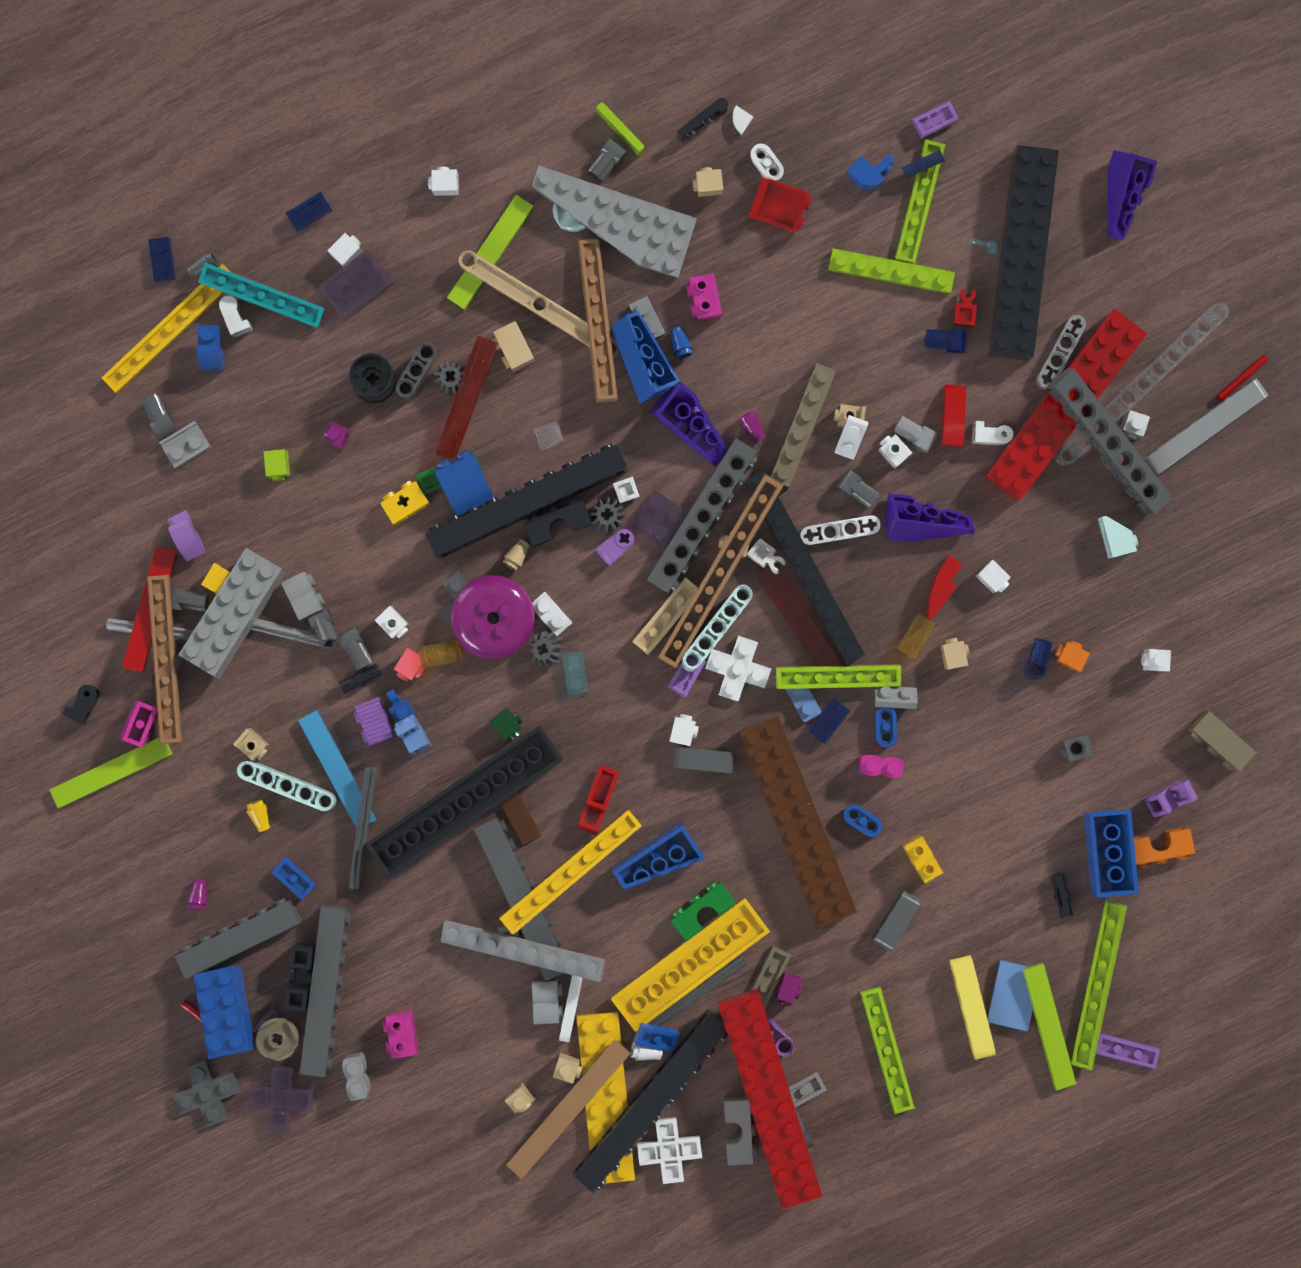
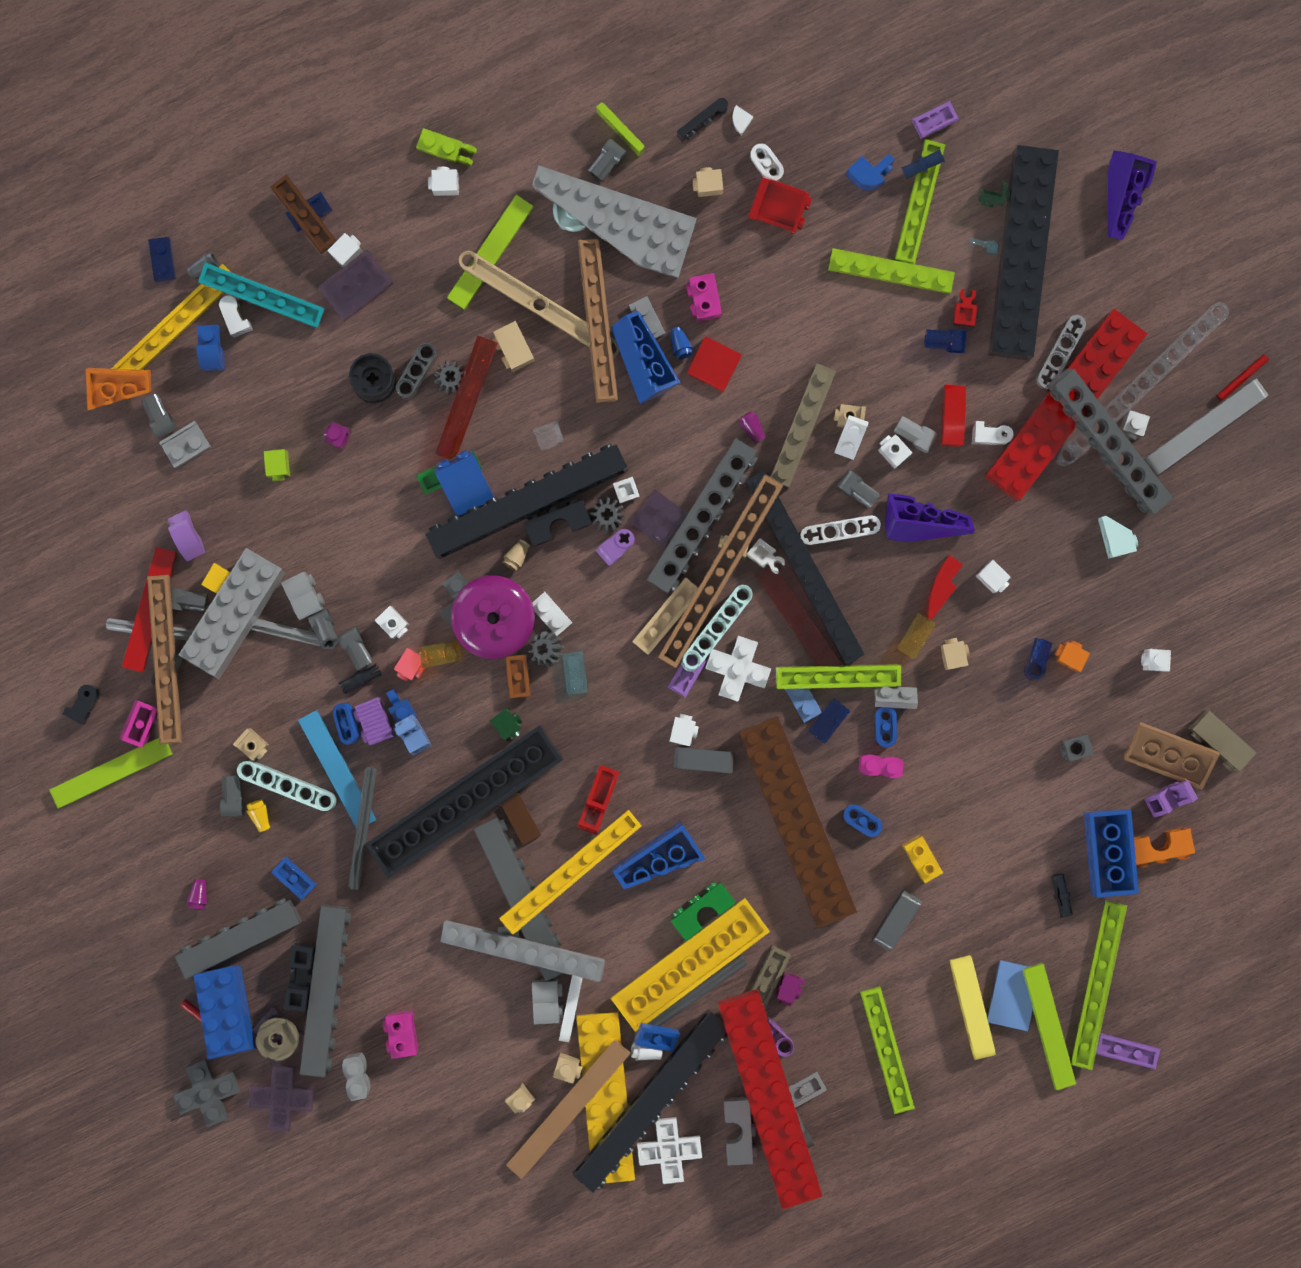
(112, 385): none -> orange wing
(232, 802): none -> dark grey piece
(303, 214): none -> reddish brown tile
(346, 723): none -> blue plate
(399, 513): yellow brick -> none
(444, 147): none -> lime hinge
(518, 676): none -> dark orange plate
(685, 417): dark purple wedge -> none
(714, 364): none -> red tile
(991, 198): none -> clear green bracket
(1171, 755): none -> medium nougat tile

